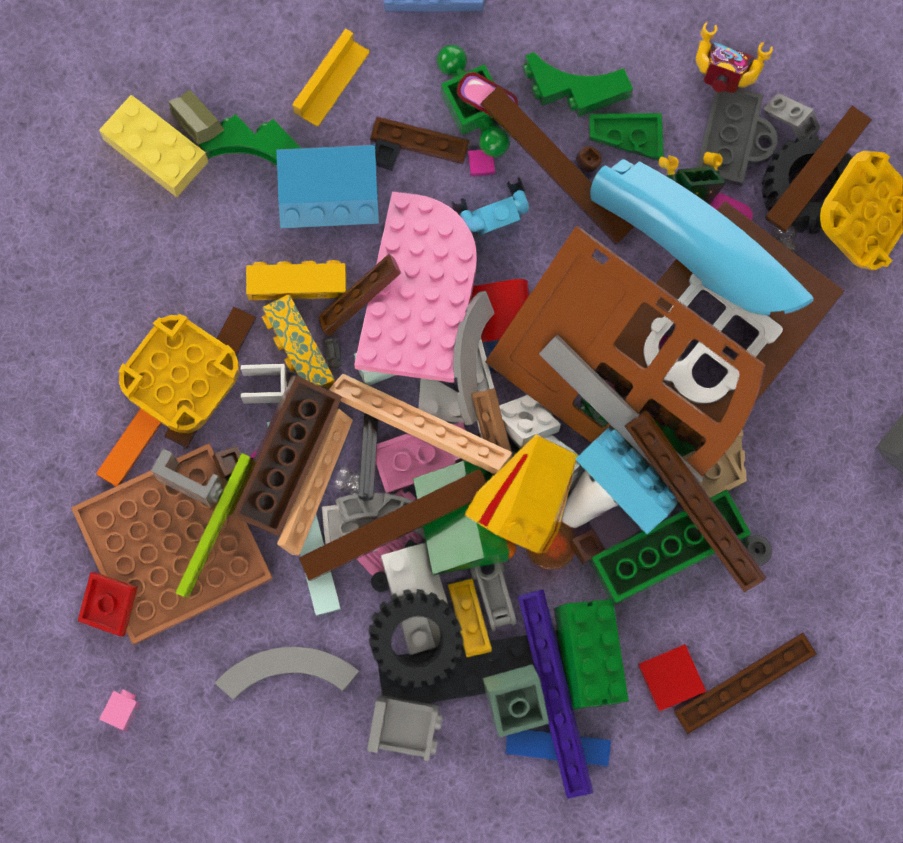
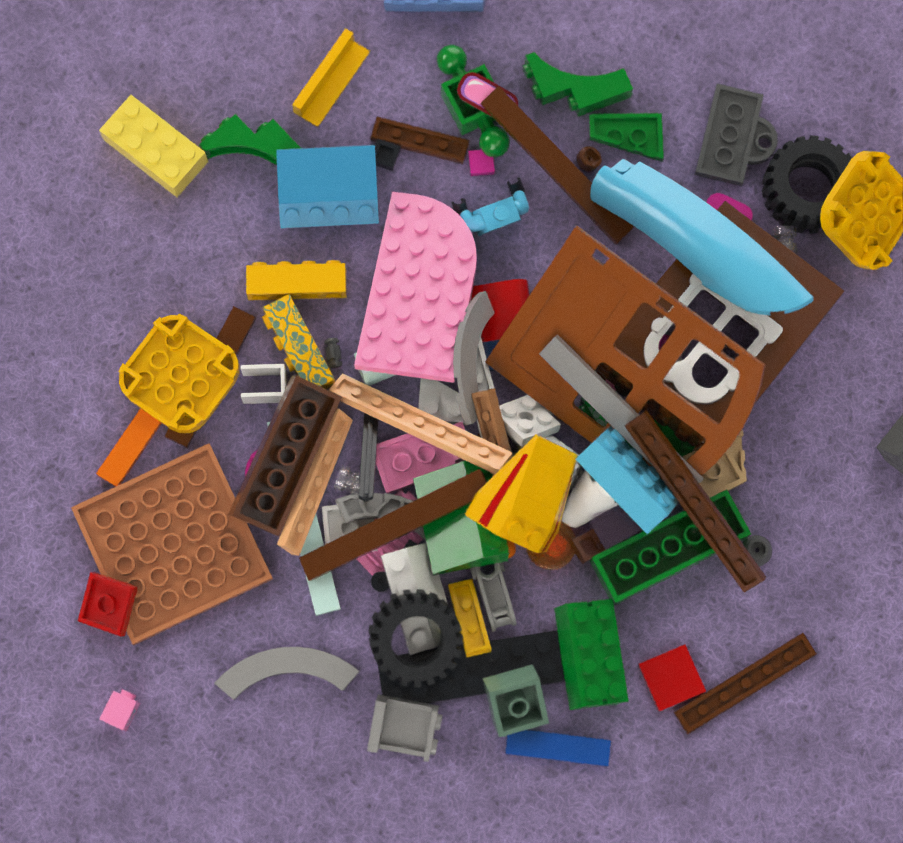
(165, 473): light grey panel -> none
(195, 117): olive piece -> none
(214, 526): lime tile -> none
(226, 461): reddish brown tile -> none
(359, 295): reddish brown tile -> none
(555, 694): dark purple tile -> none
(701, 181): dark green torso -> none
(726, 67): torso -> none
(795, 114): light grey bracket -> none
(818, 169): reddish brown tile -> none

